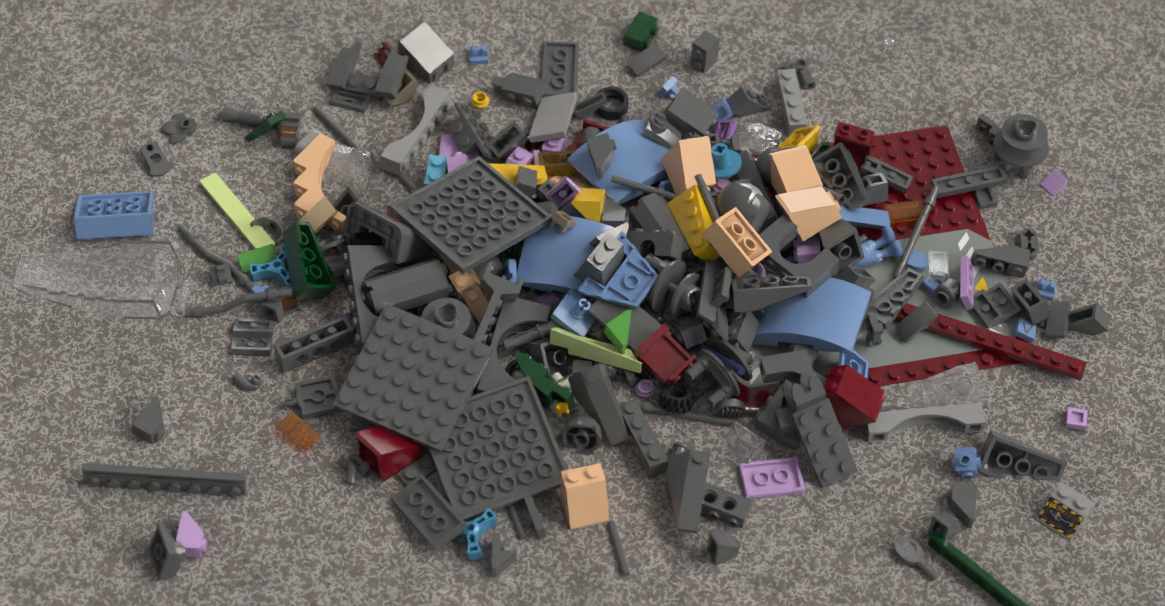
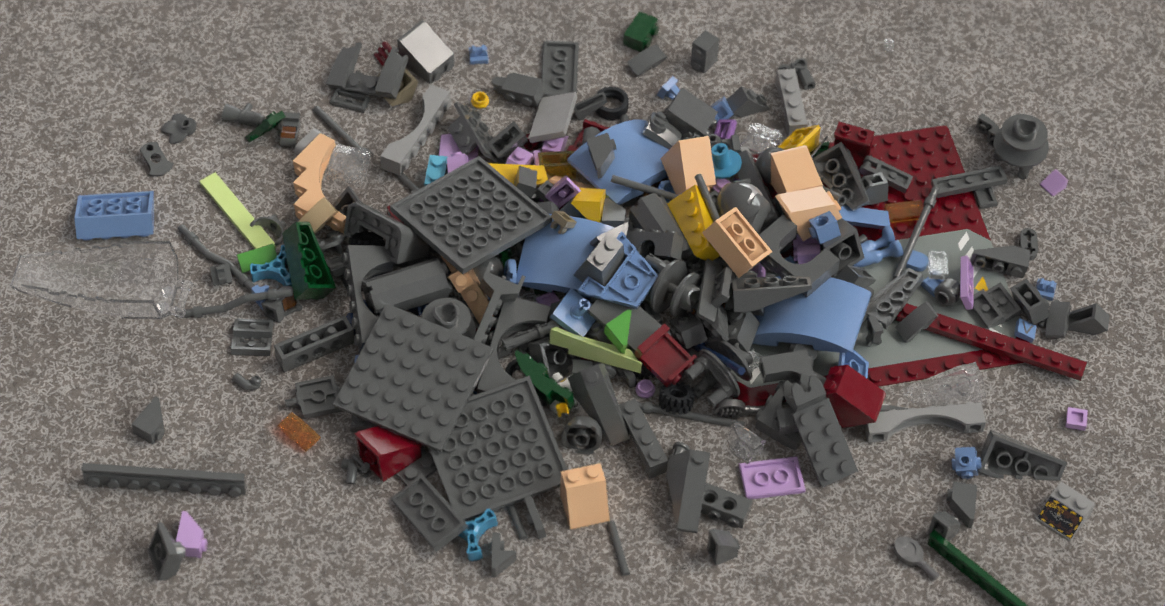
(824, 227): none -> medium blue brick

